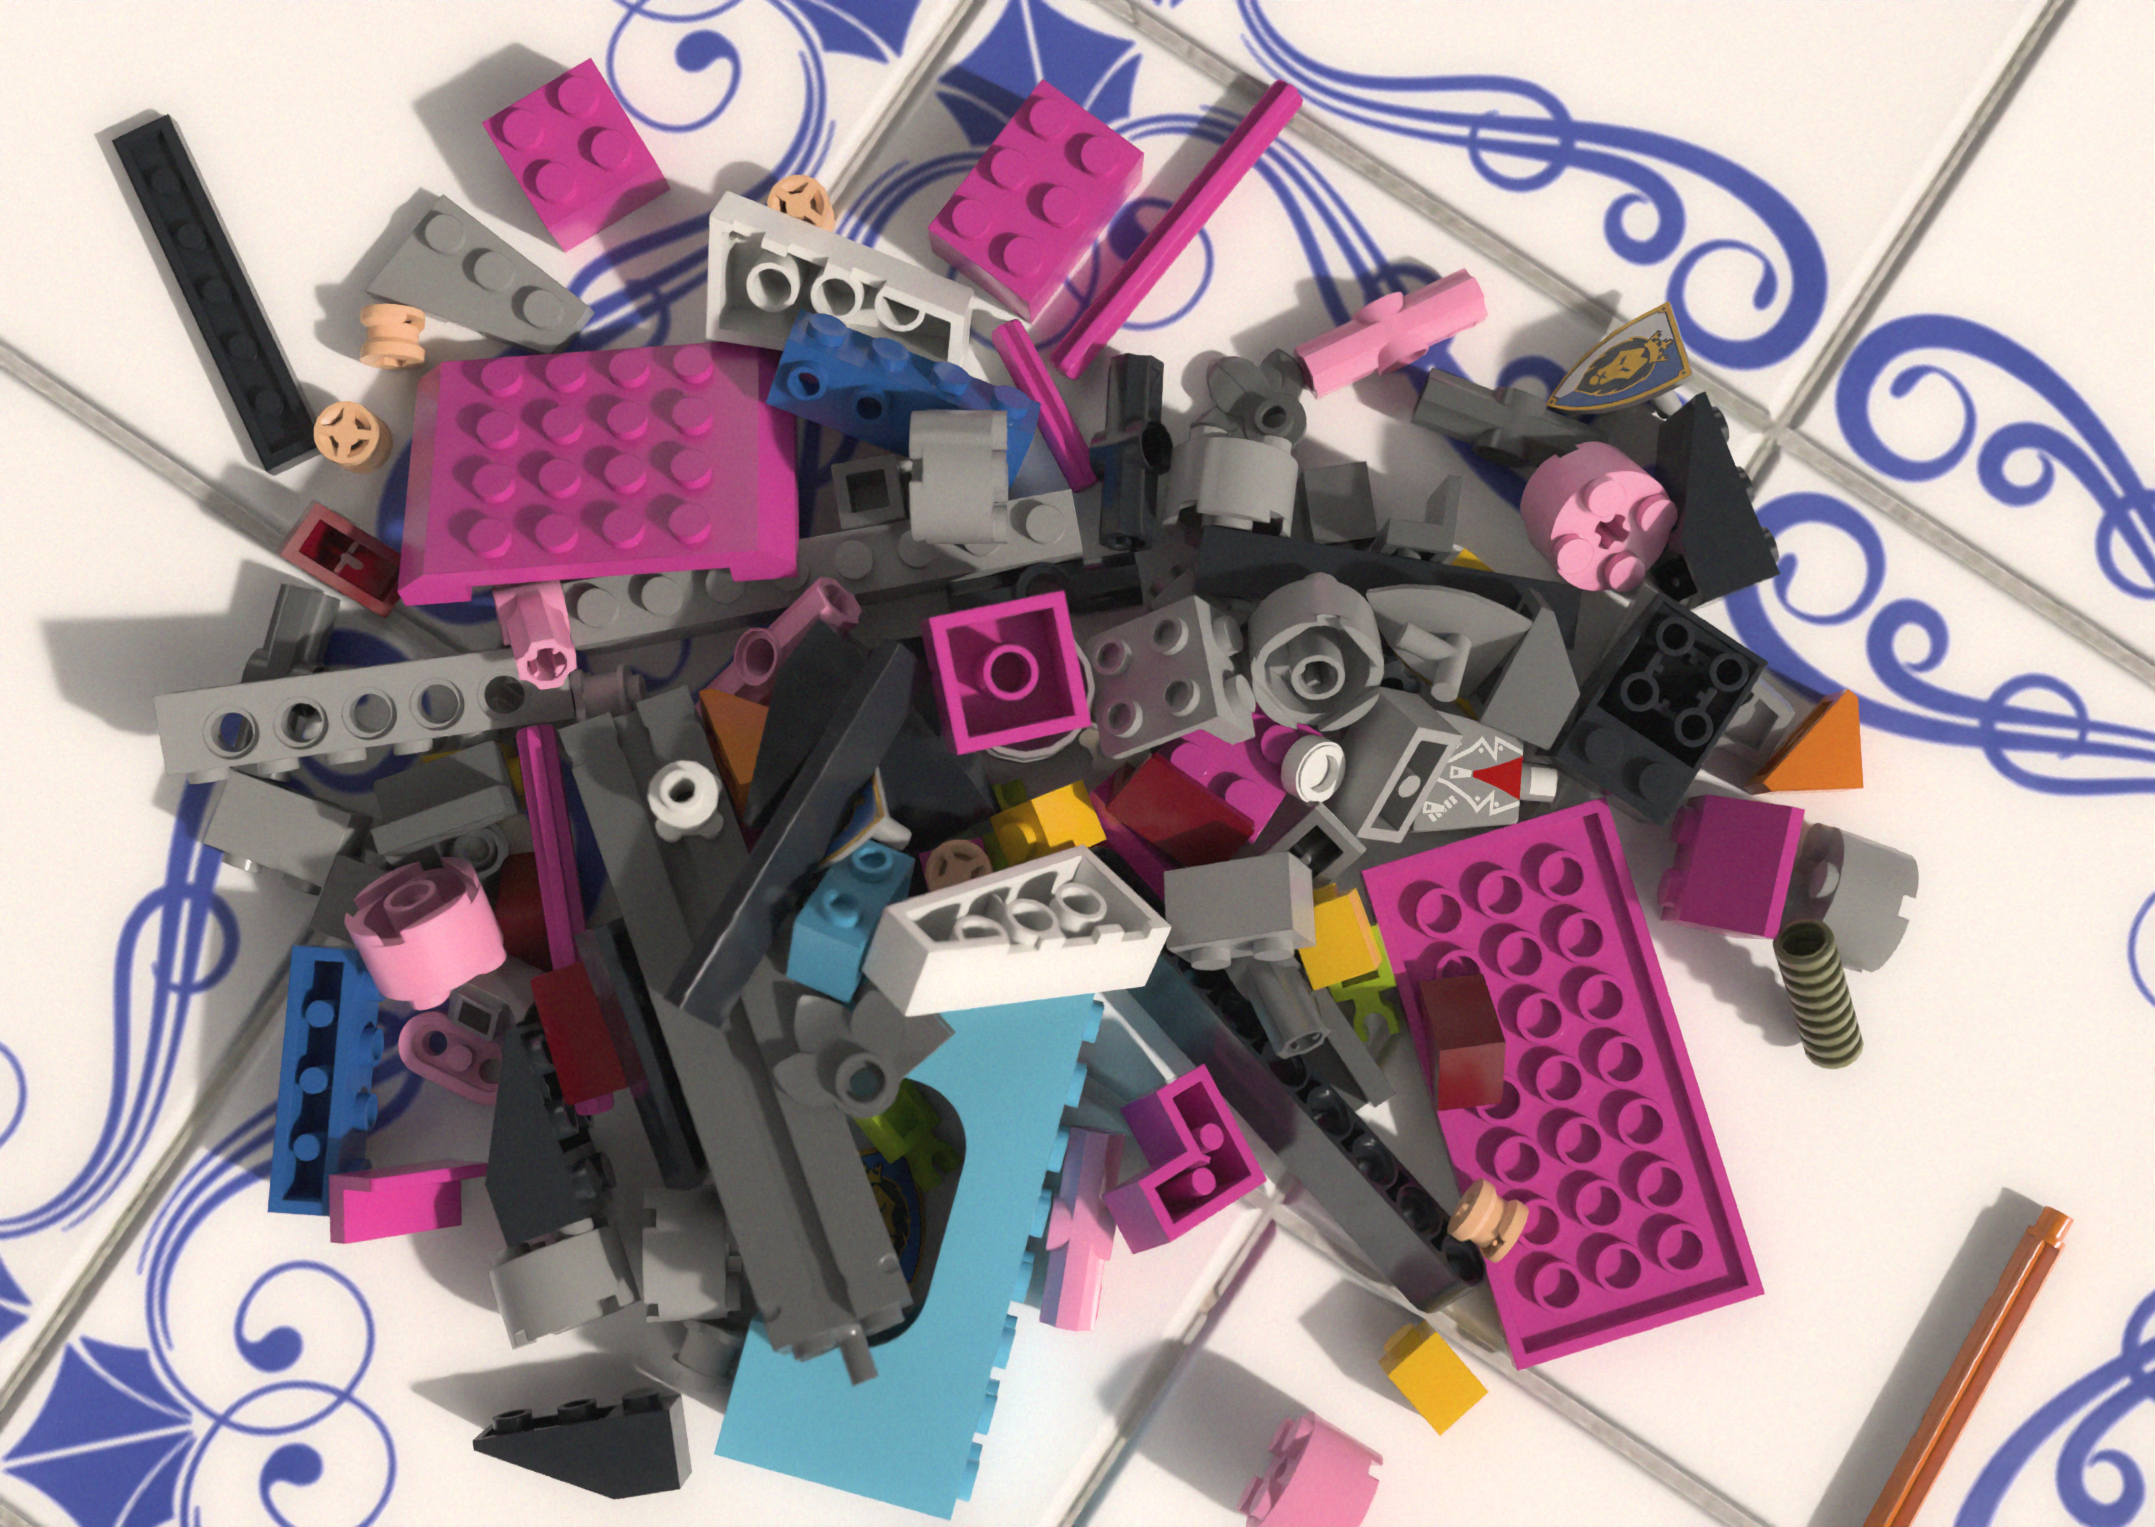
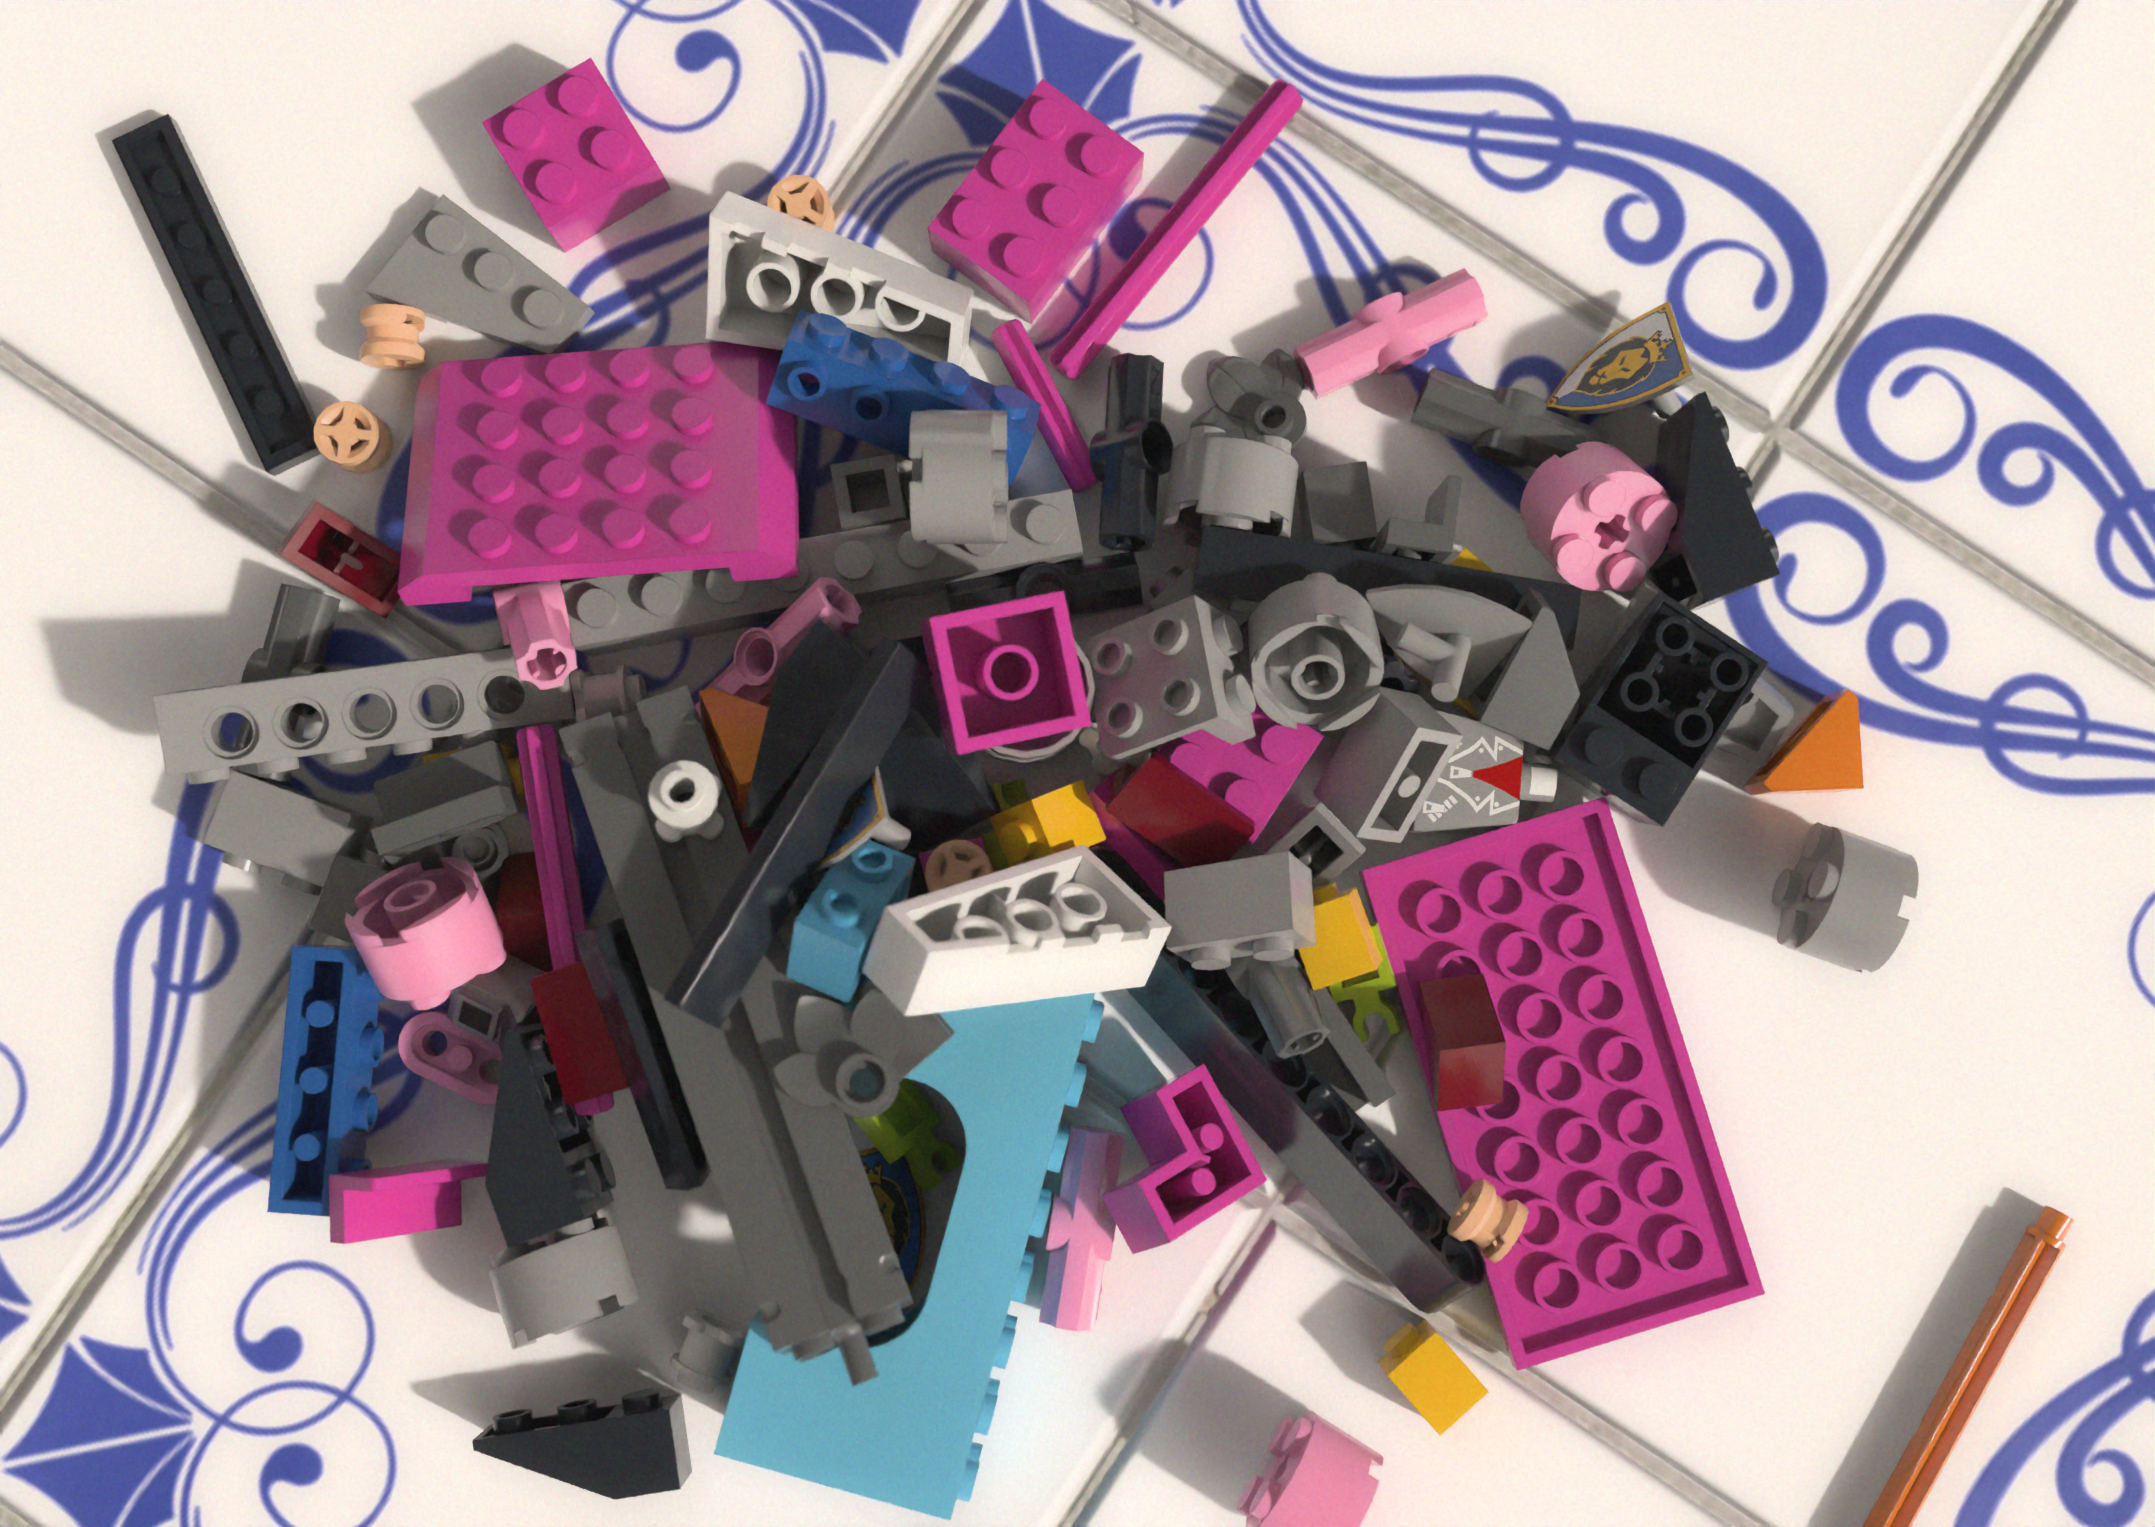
(688, 1256): light grey brick -> none
(1313, 769): white tile -> none
(1730, 866): dark pink slope -> none
(1818, 993): olive piece -> none

